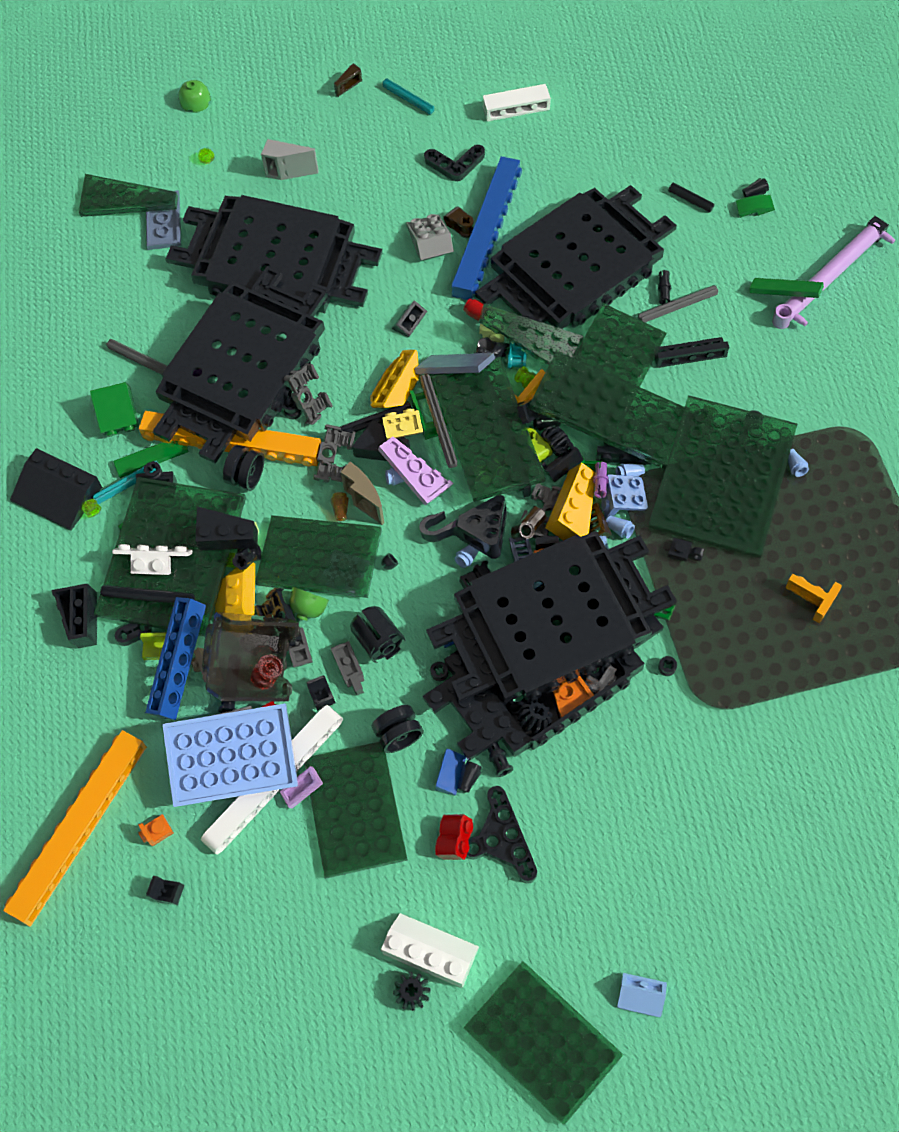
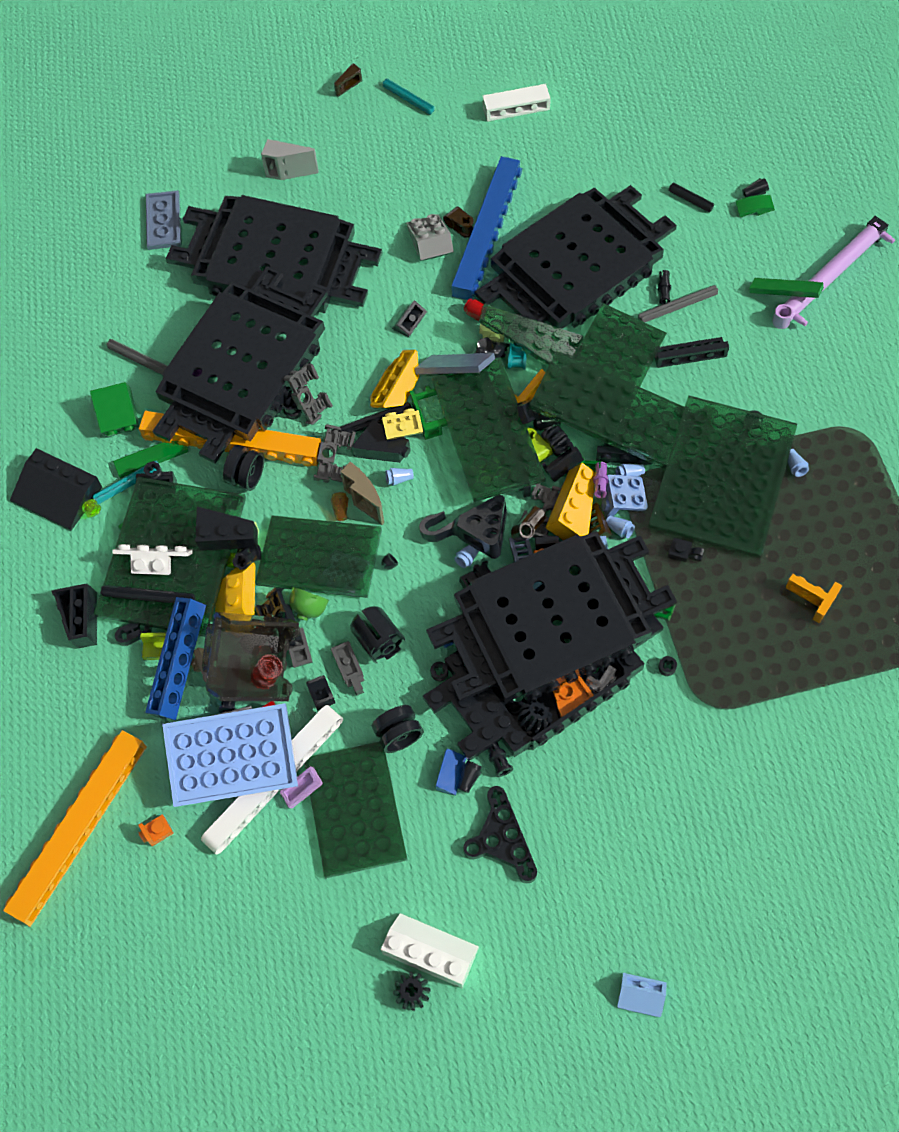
(114, 196): clear green wing -> none
(165, 890): black bracket -> none
(194, 96): bright green cylinder -> none
(206, 155): clear neon green plate -> none
(421, 478): lavender wing -> none
(438, 421): dark grey axle -> none
(454, 837): red brick -> none
(455, 167): black beam -> none
(524, 376): clear neon green wheel -> none
(543, 1042): clear green plate -> none

